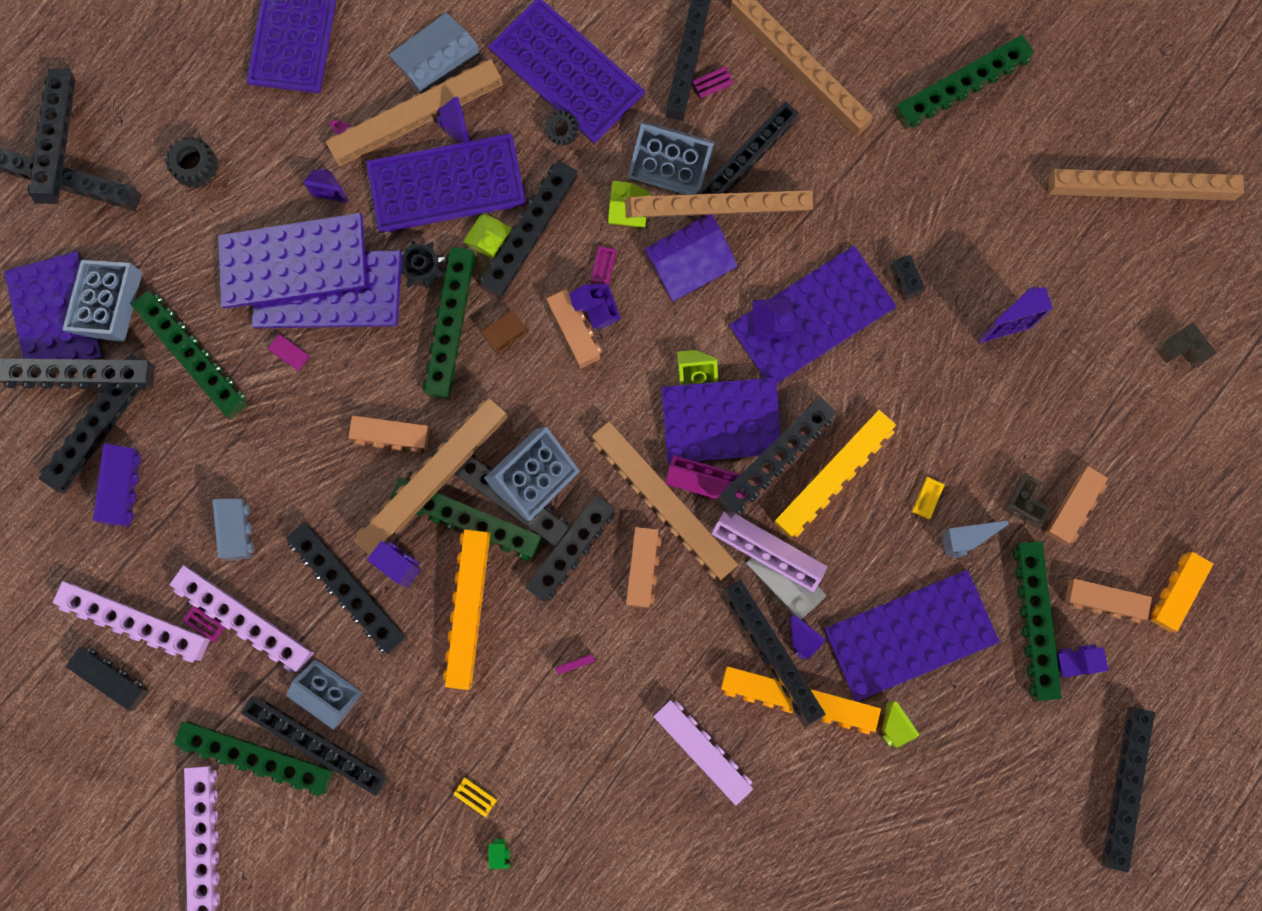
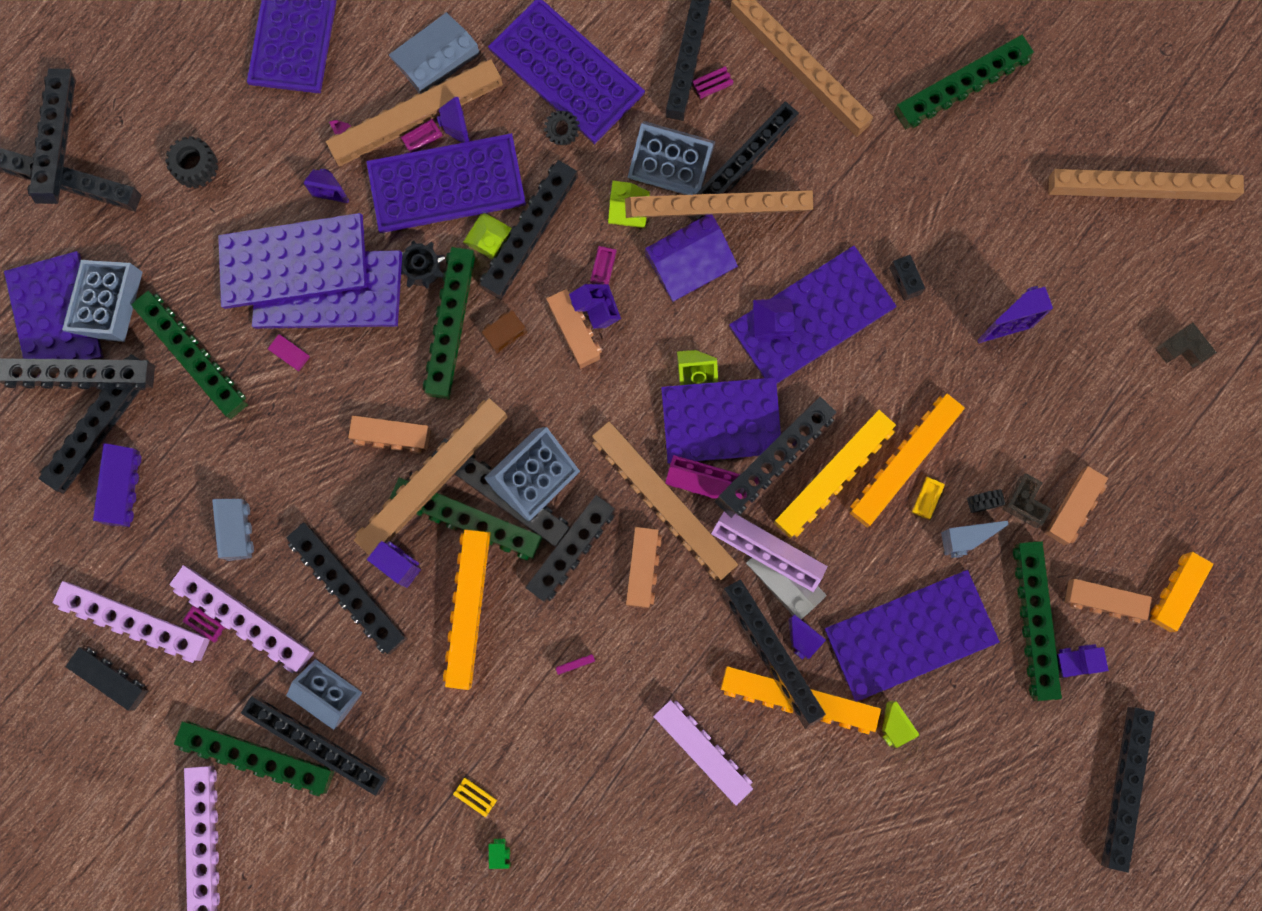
(421, 136): none -> magenta tile
(907, 460): none -> light orange brick
(986, 501): none -> black tyre

